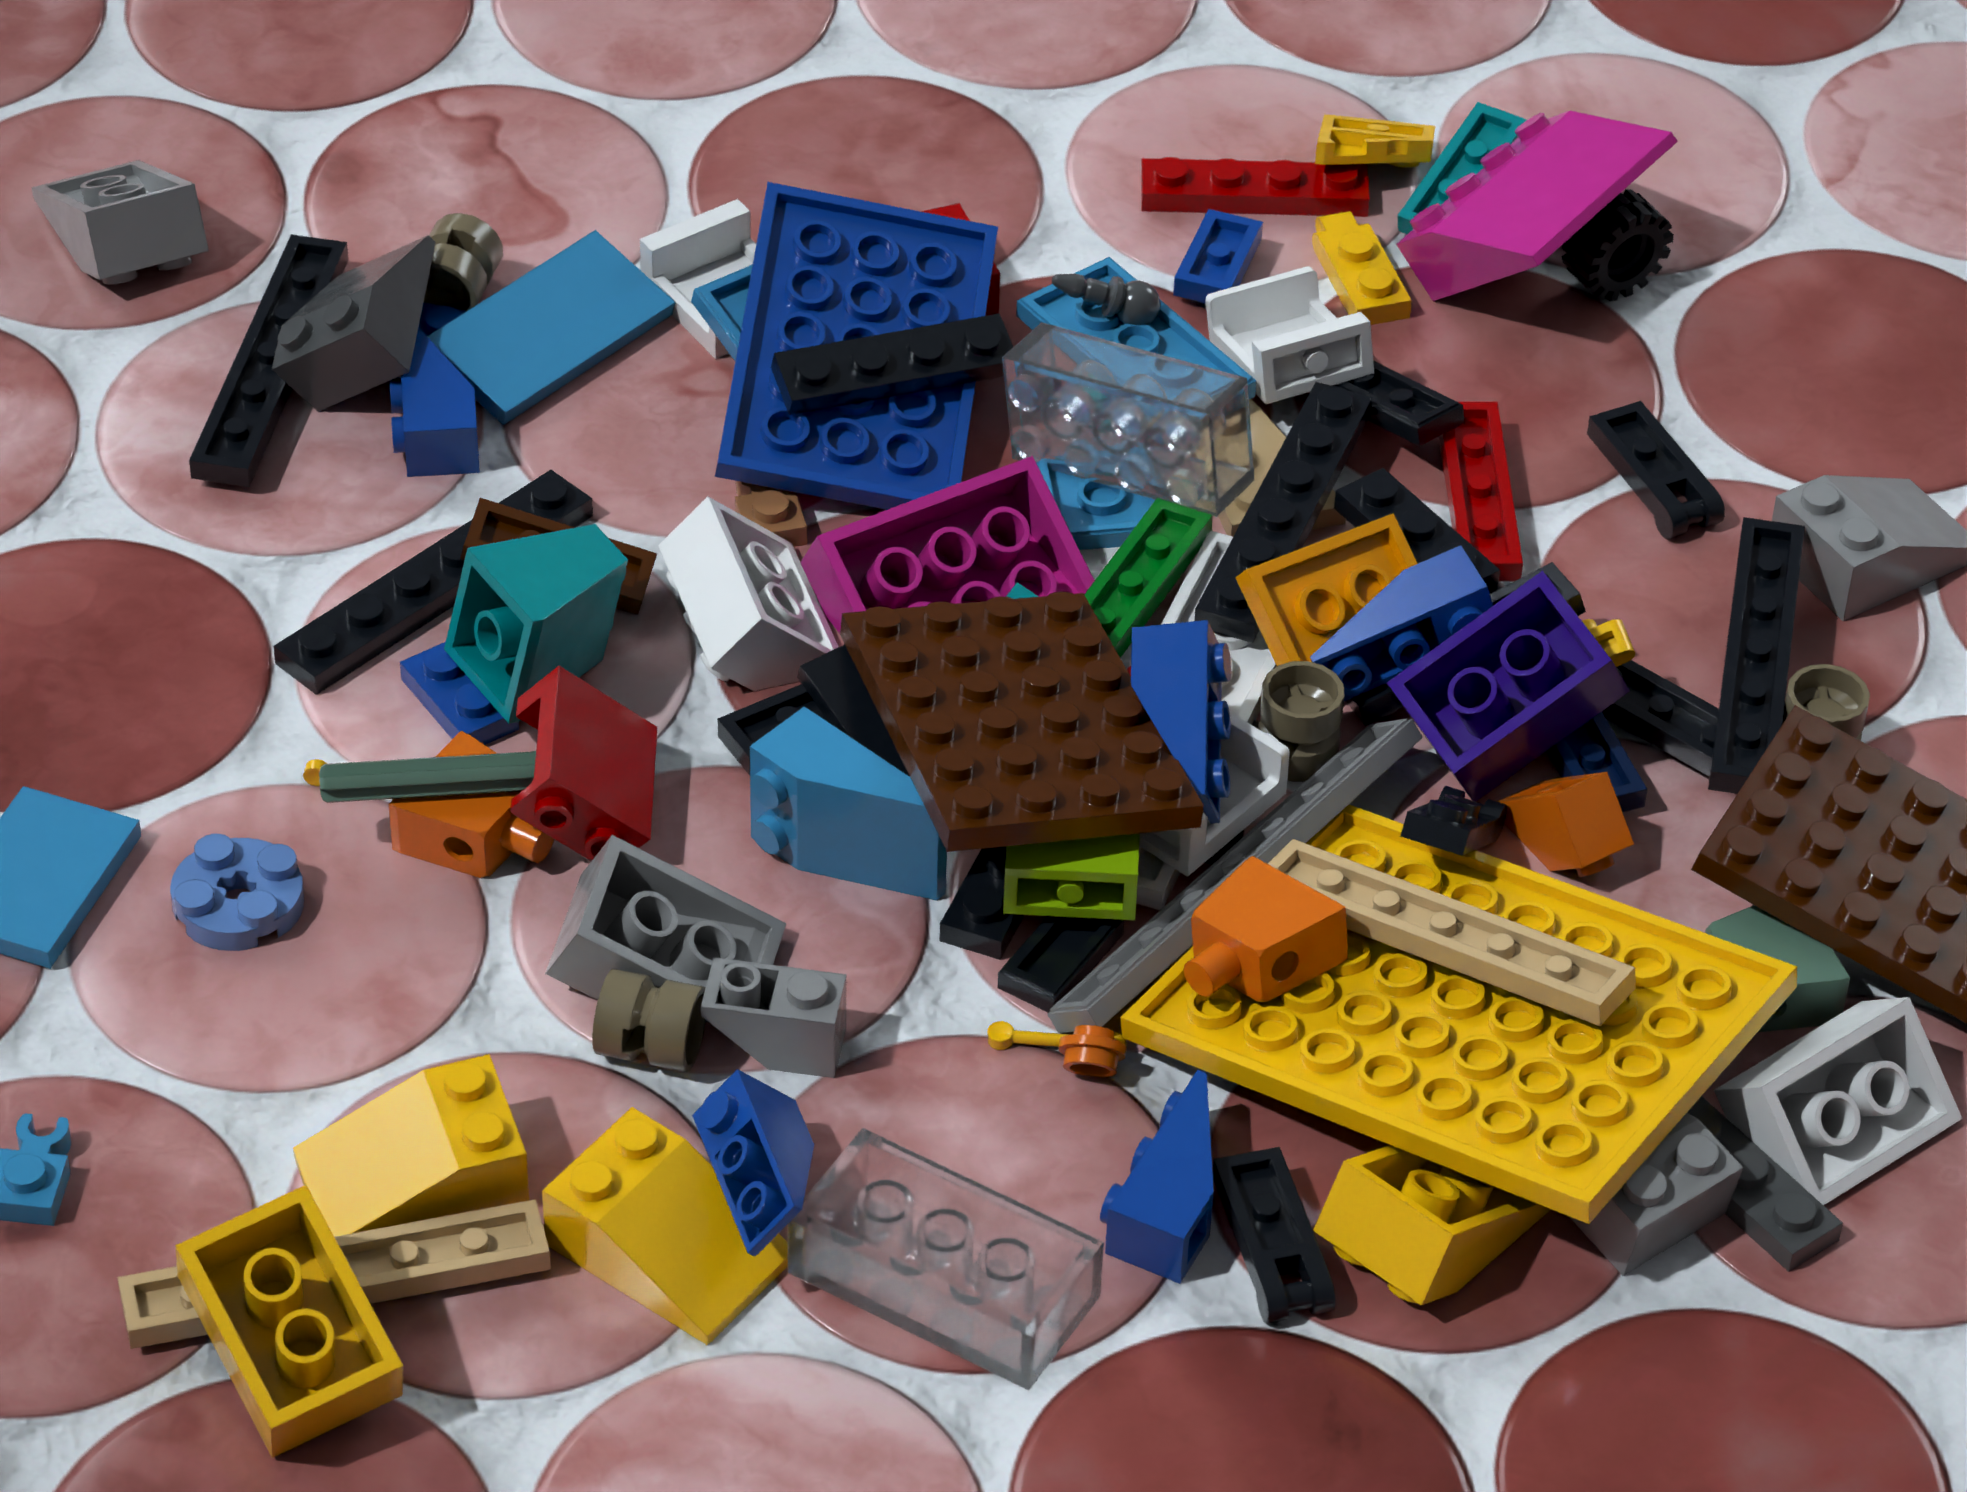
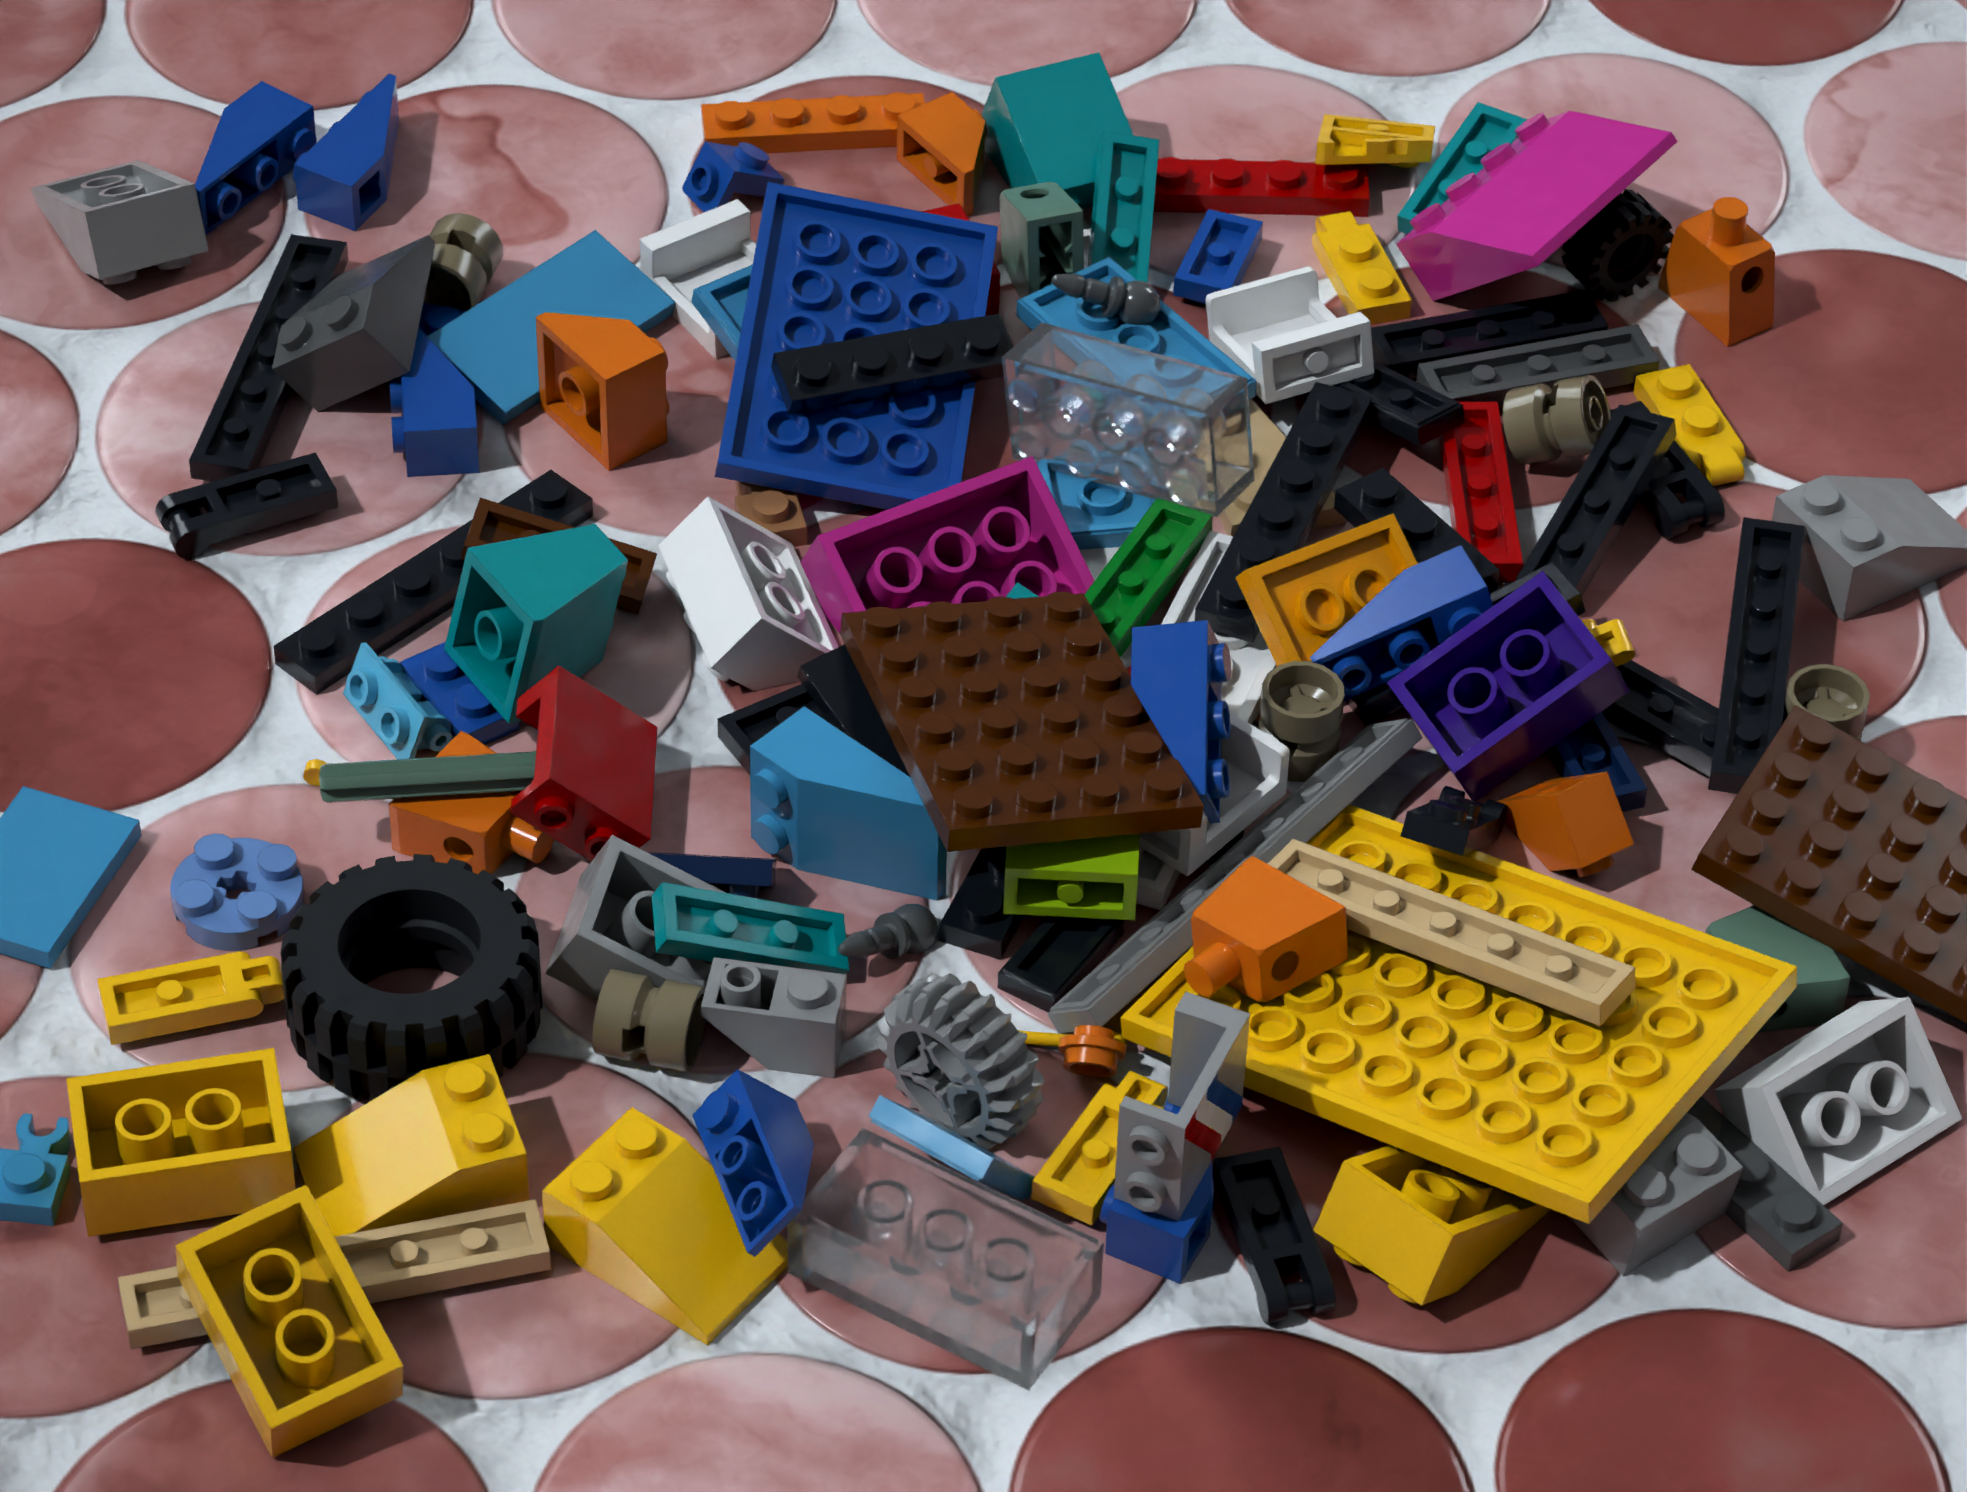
(180, 1141): none -> yellow brick
(188, 995): none -> yellow hinge
(245, 503): none -> black plate
(252, 150): none -> blue slope
(351, 165): none -> blue slope
(392, 706): none -> medium azure hinge
(399, 920): none -> black tyre
(603, 384): none -> orange slope
(726, 170): none -> blue bracket
(735, 874): none -> dark blue plate
(747, 929): none -> teal plate
(809, 123): none -> orange plate
(905, 931): none -> dark grey bar
(944, 148): none -> orange slope
(951, 1148): none -> dark azure tile
(960, 1059): none -> light grey gear
(1039, 227): none -> sand green torso
(1050, 122): none -> teal slope
(1085, 1160): none -> yellow hinge
(1124, 202): none -> teal plate
(1168, 1153): none -> light grey panel
(1484, 329): none -> black plate
(1487, 376): none -> dark grey plate
(1548, 421): none -> dark tan wheel
(1603, 495): none -> black plate
(1699, 422): none -> yellow hinge
(1722, 272): none -> orange torso

